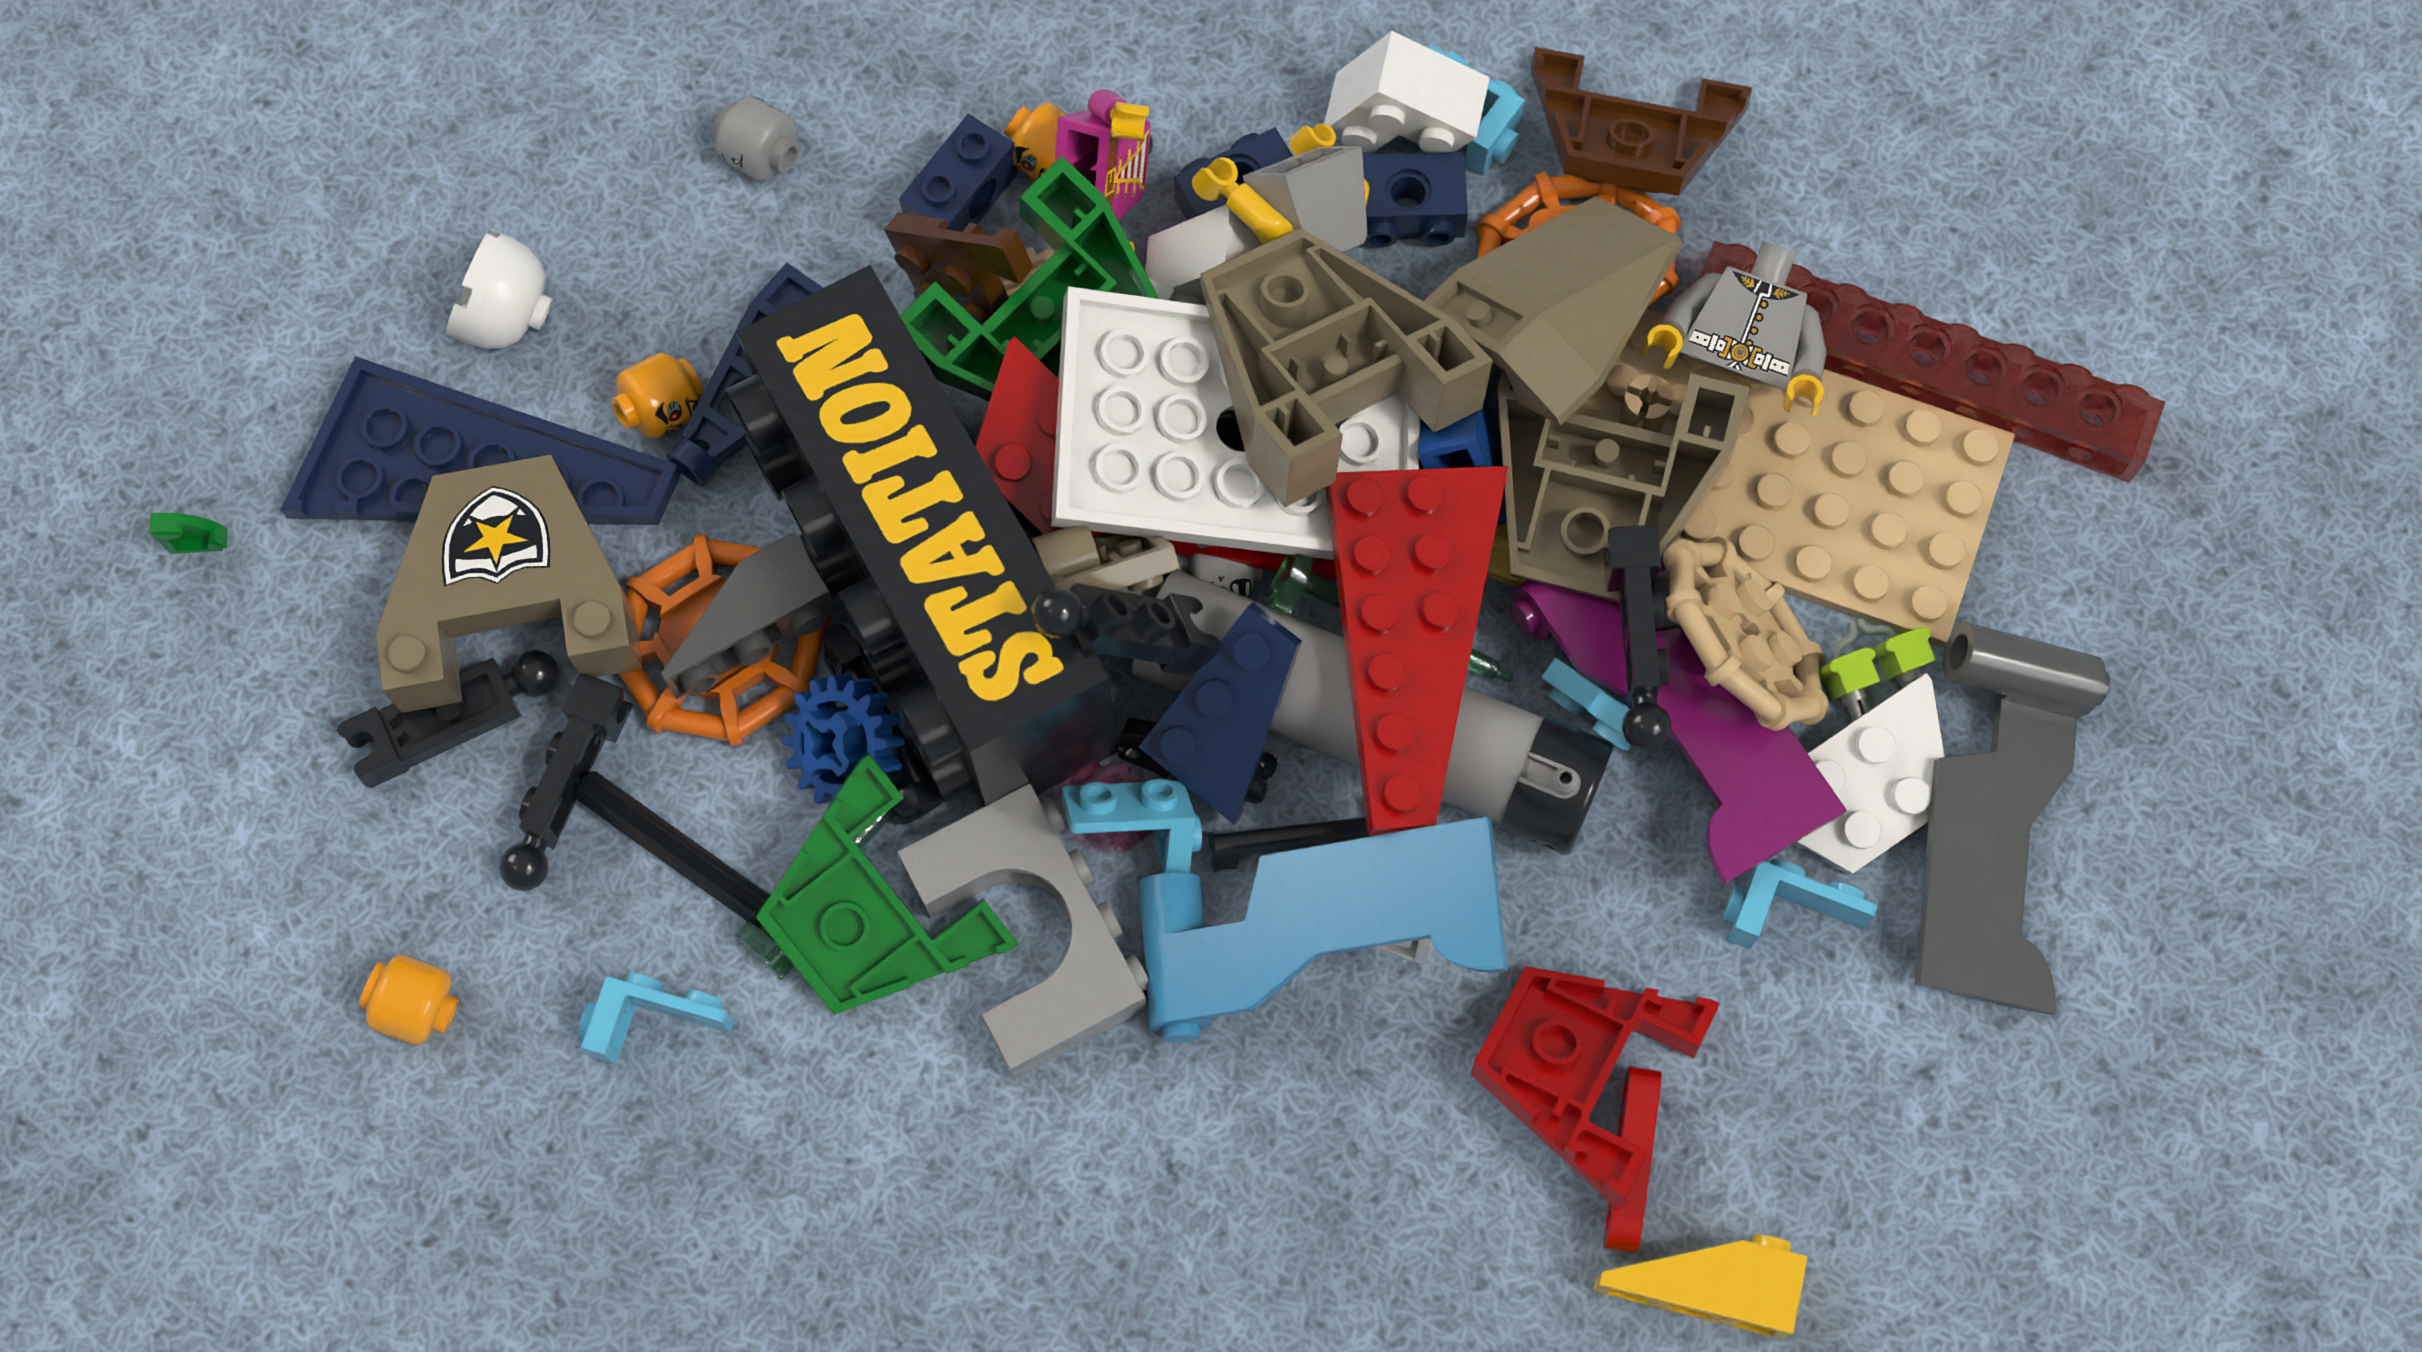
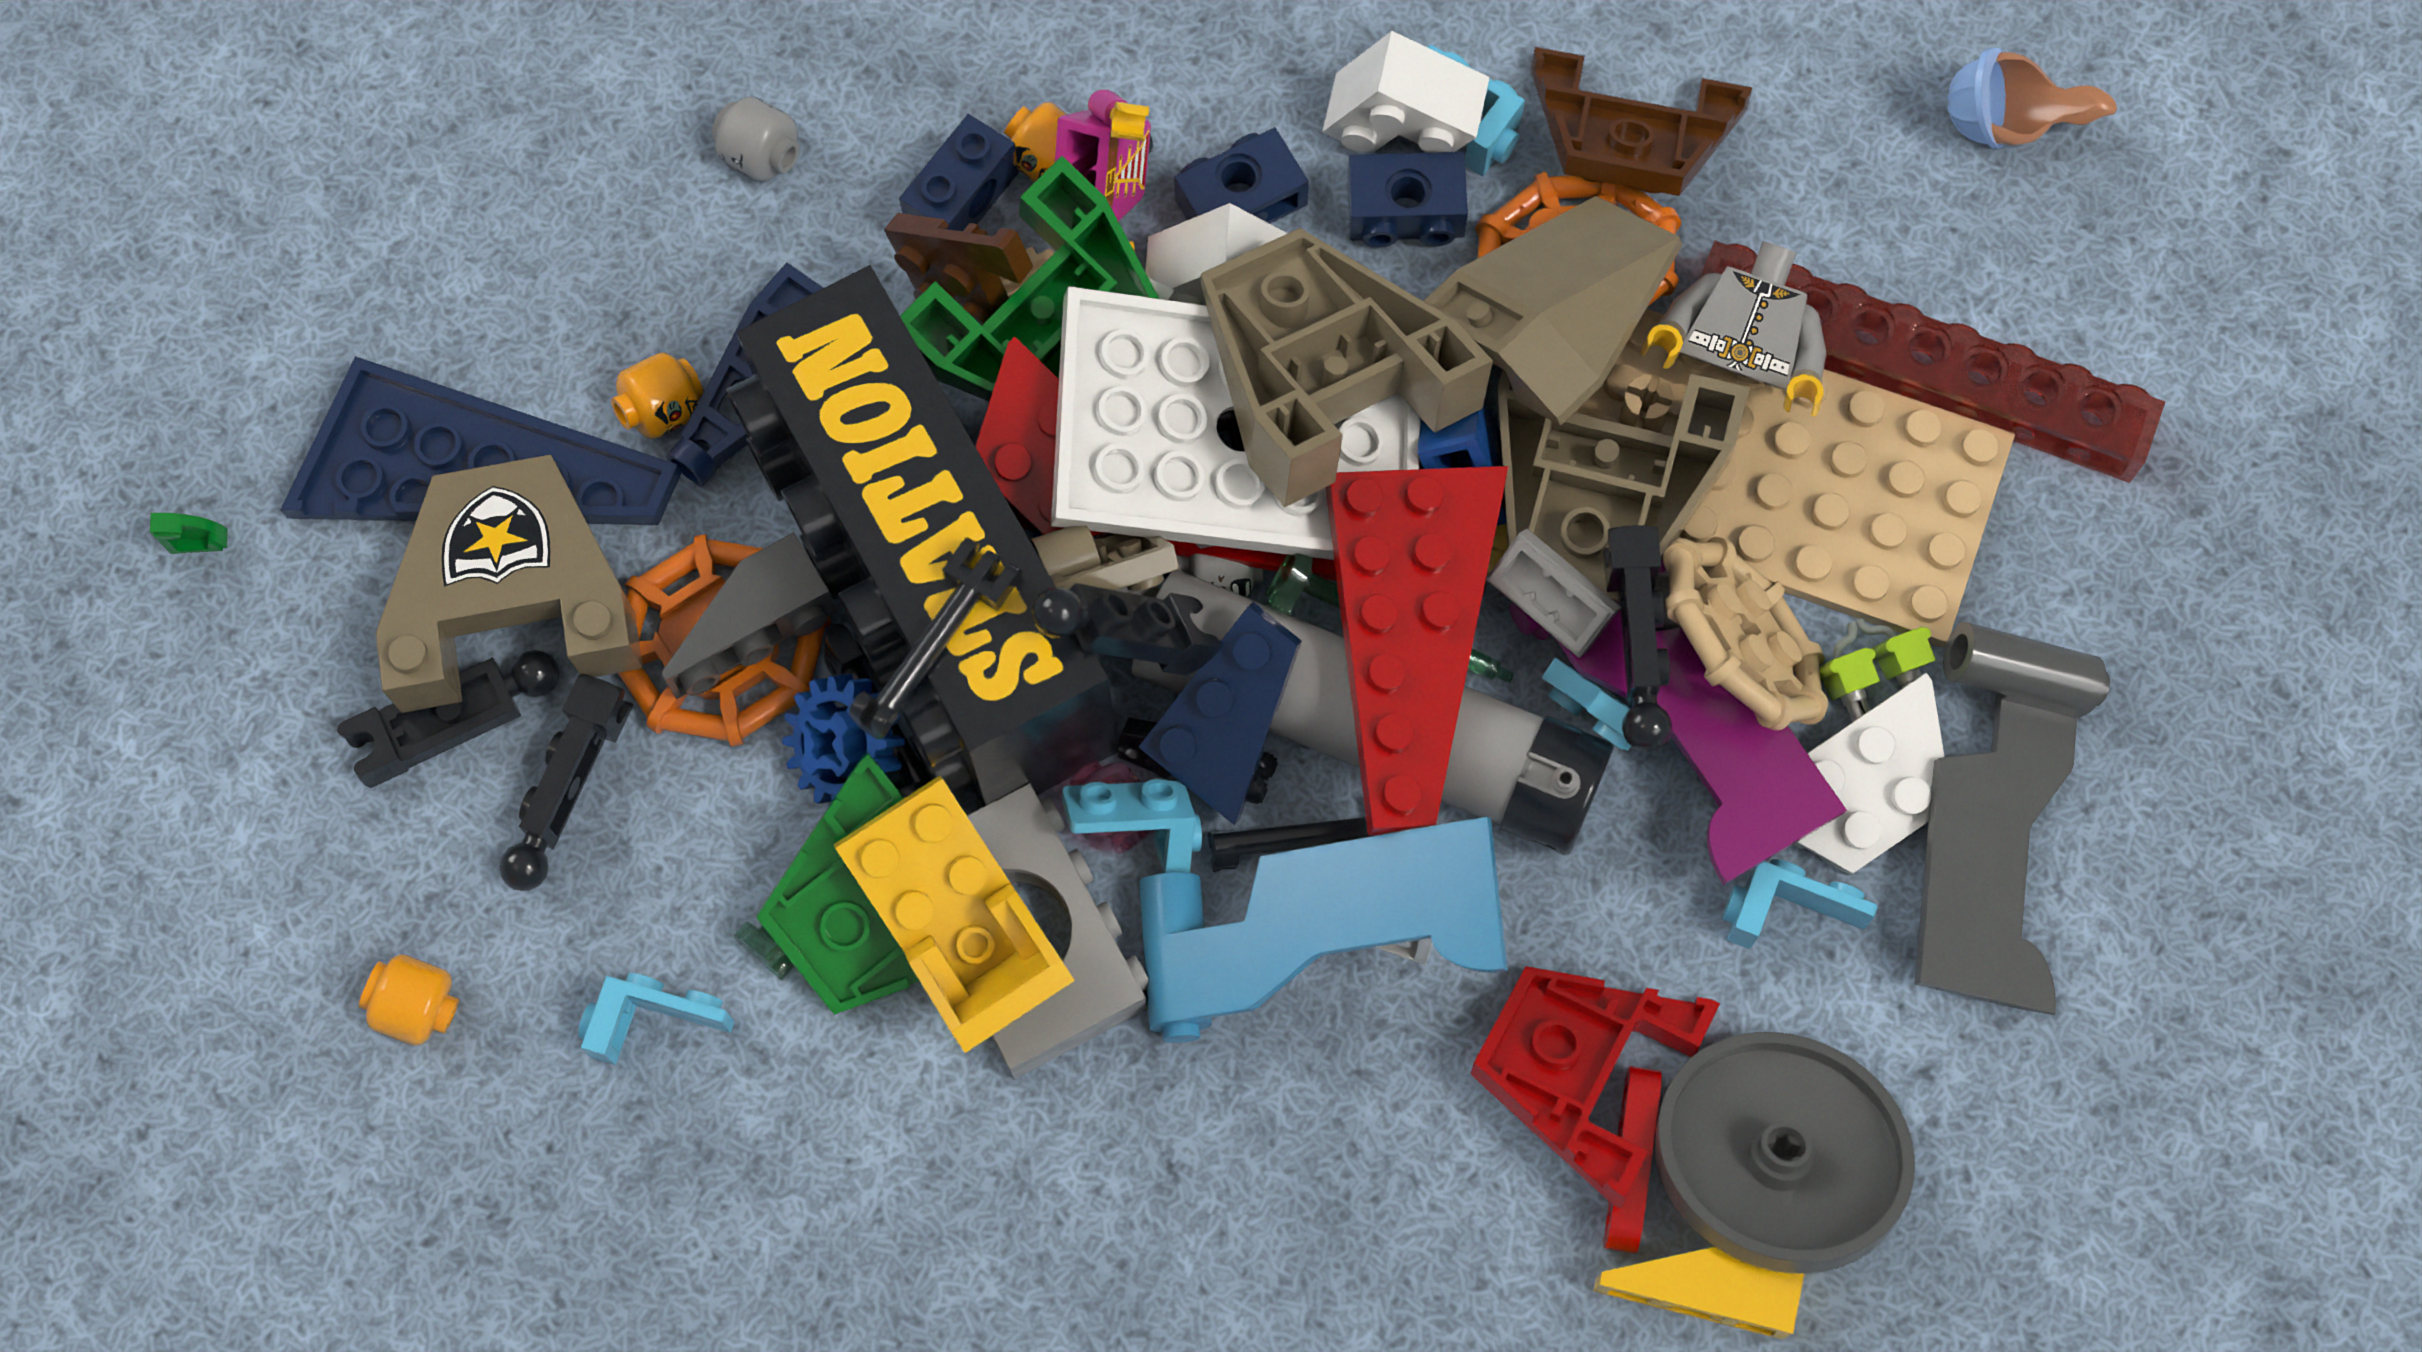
(500, 294): white cylinder -> none
(671, 846): black axle -> none
(953, 913): none -> yellow bracket
(974, 584): none -> black hinge
(1313, 191): light grey torso -> none
(1553, 593): none -> light grey plate
(1784, 1152): none -> dark grey dish
(2013, 102): none -> nougat piece

